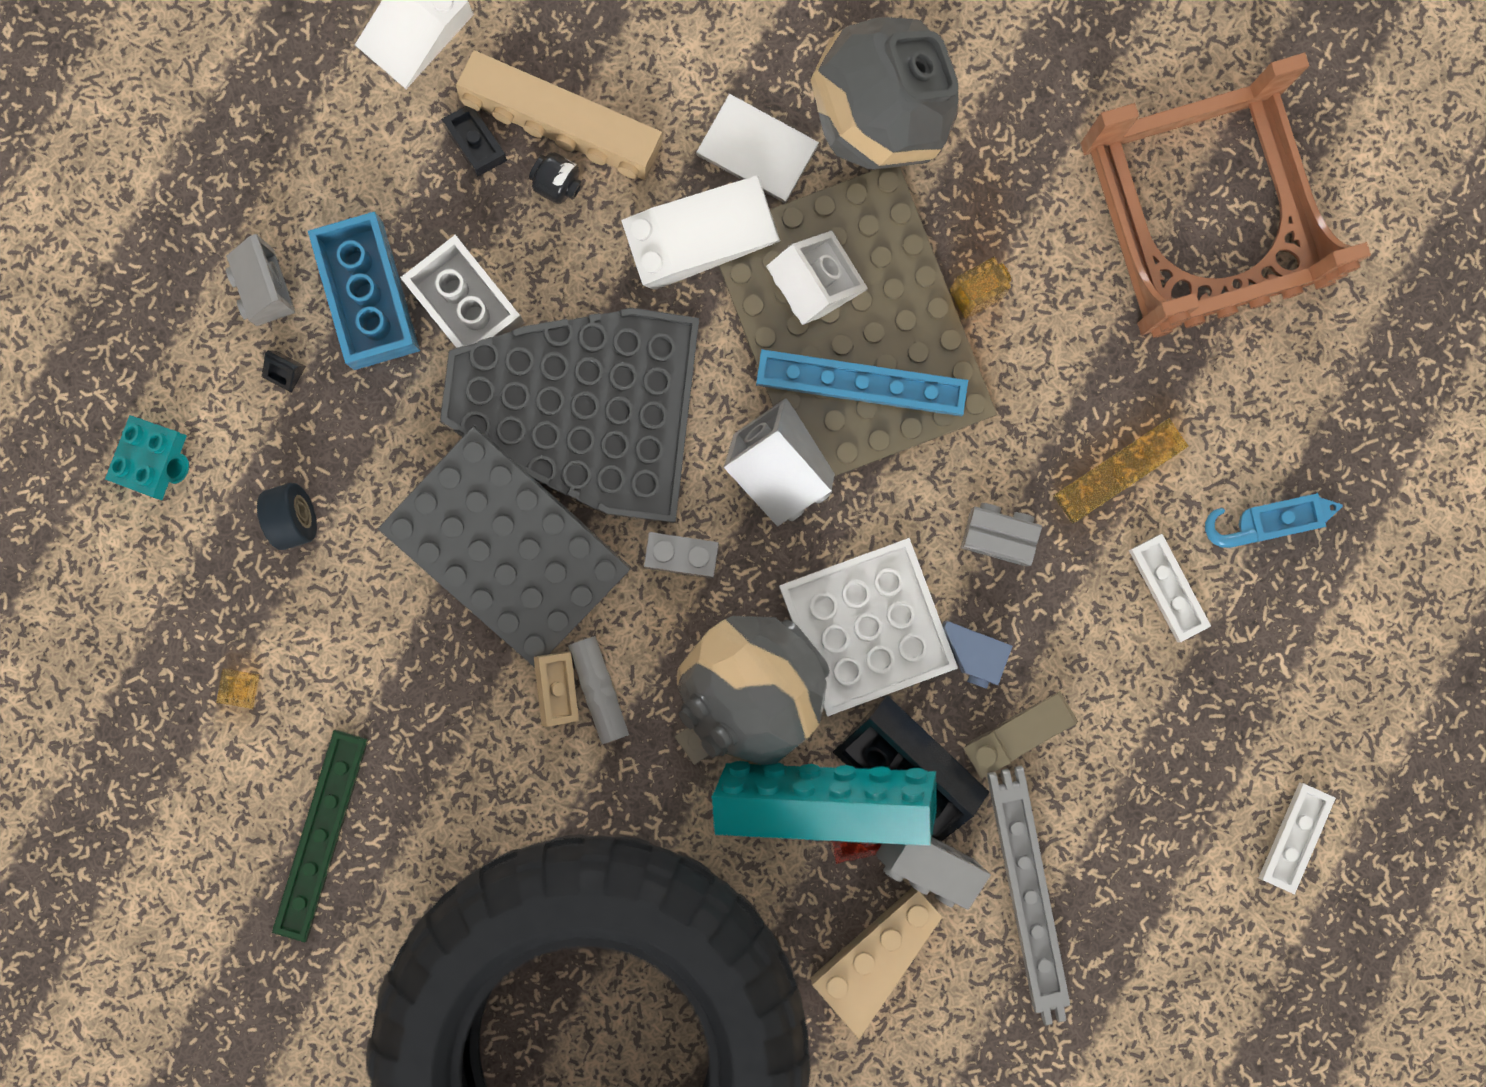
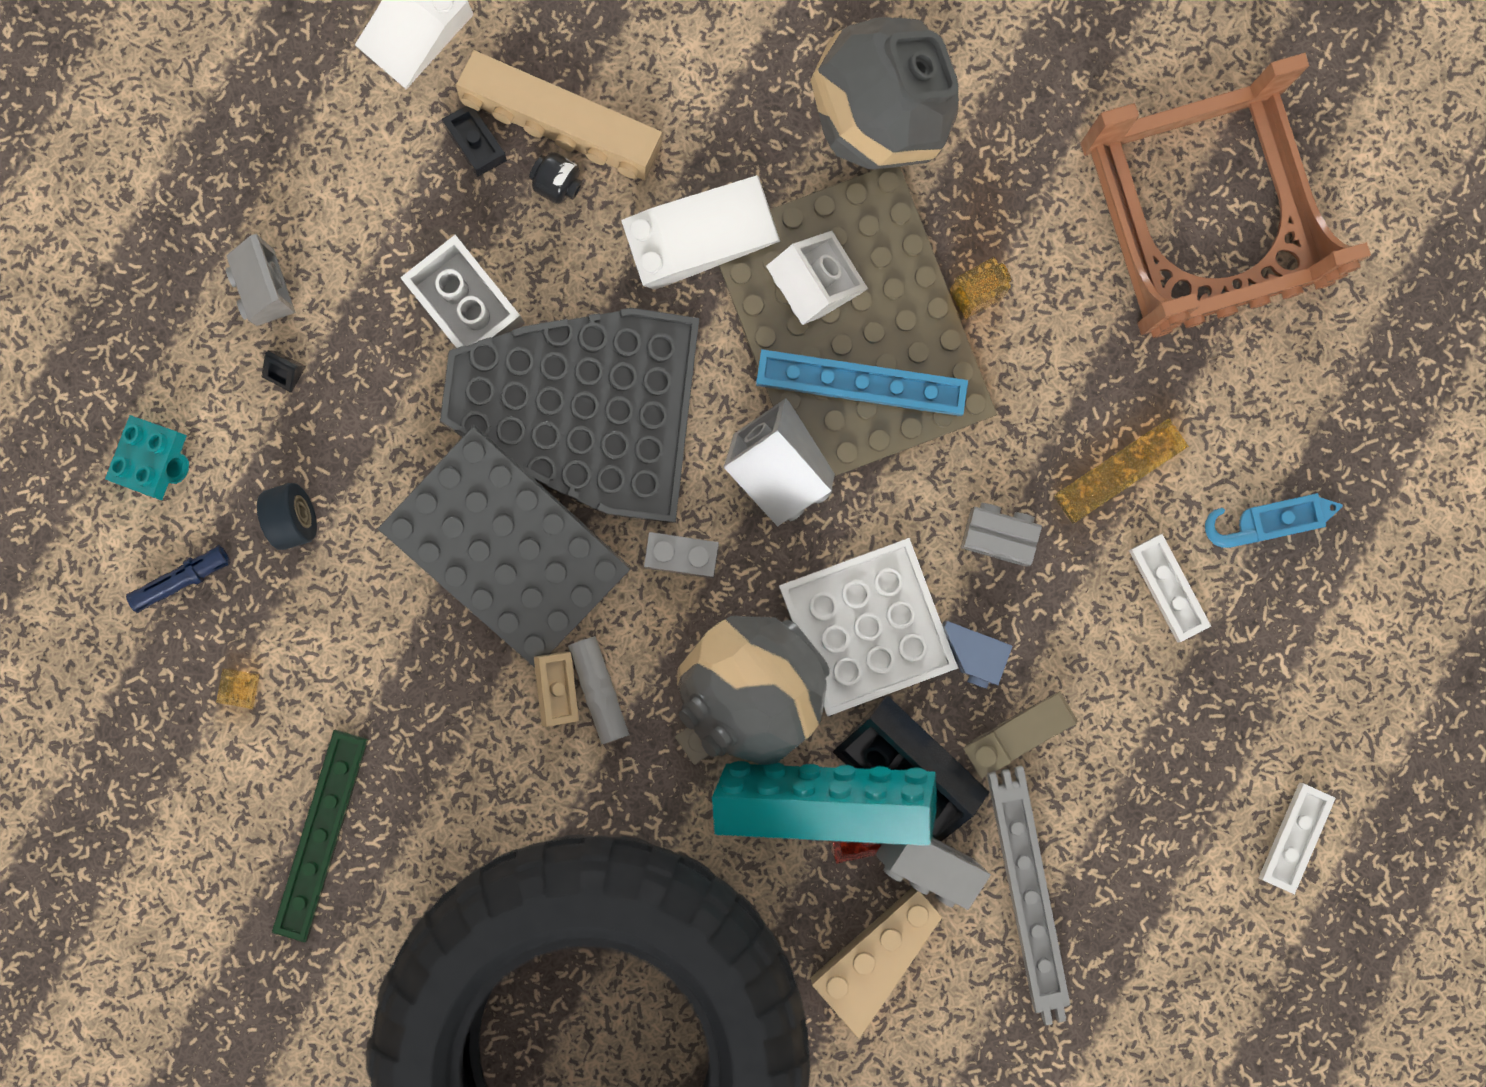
(190, 572): none -> dark blue pin
(363, 291): dark azure brick -> none
(756, 144): white tile -> none

